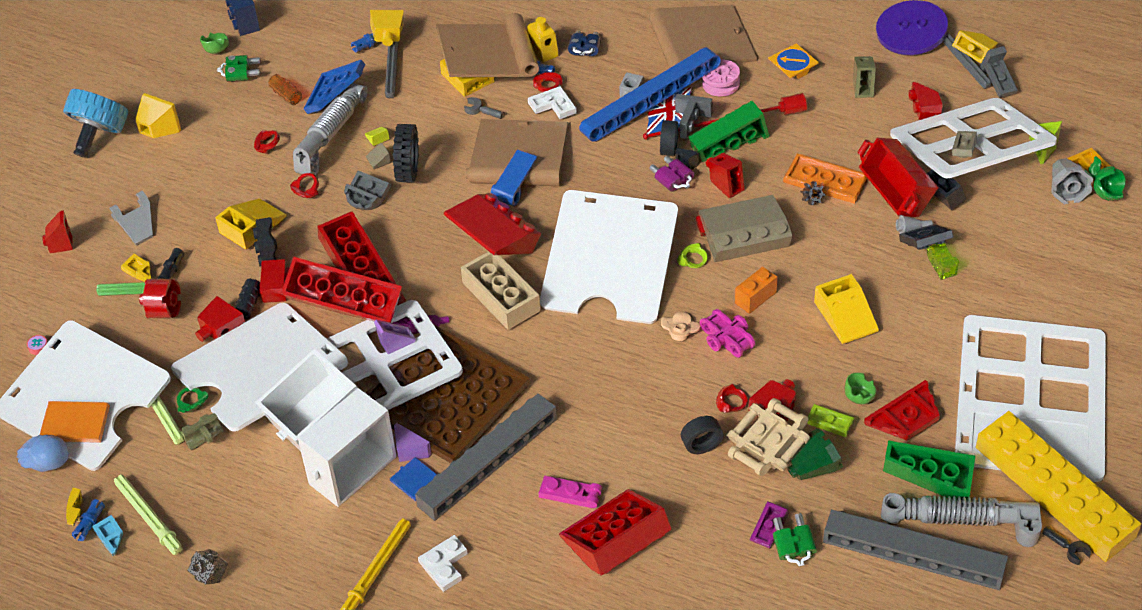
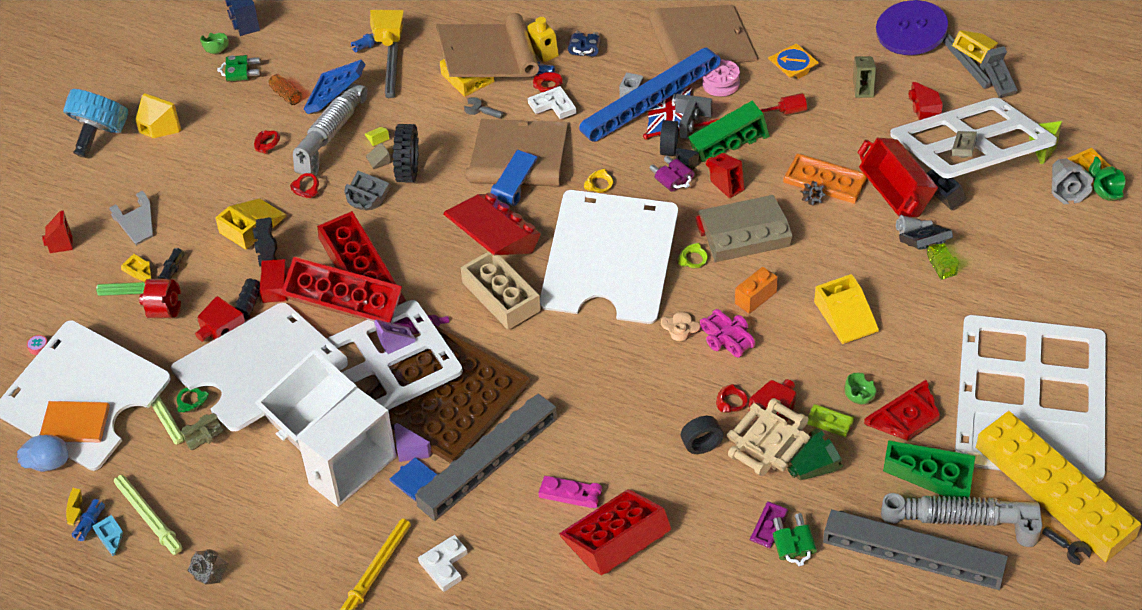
(589, 185): none -> yellow piece

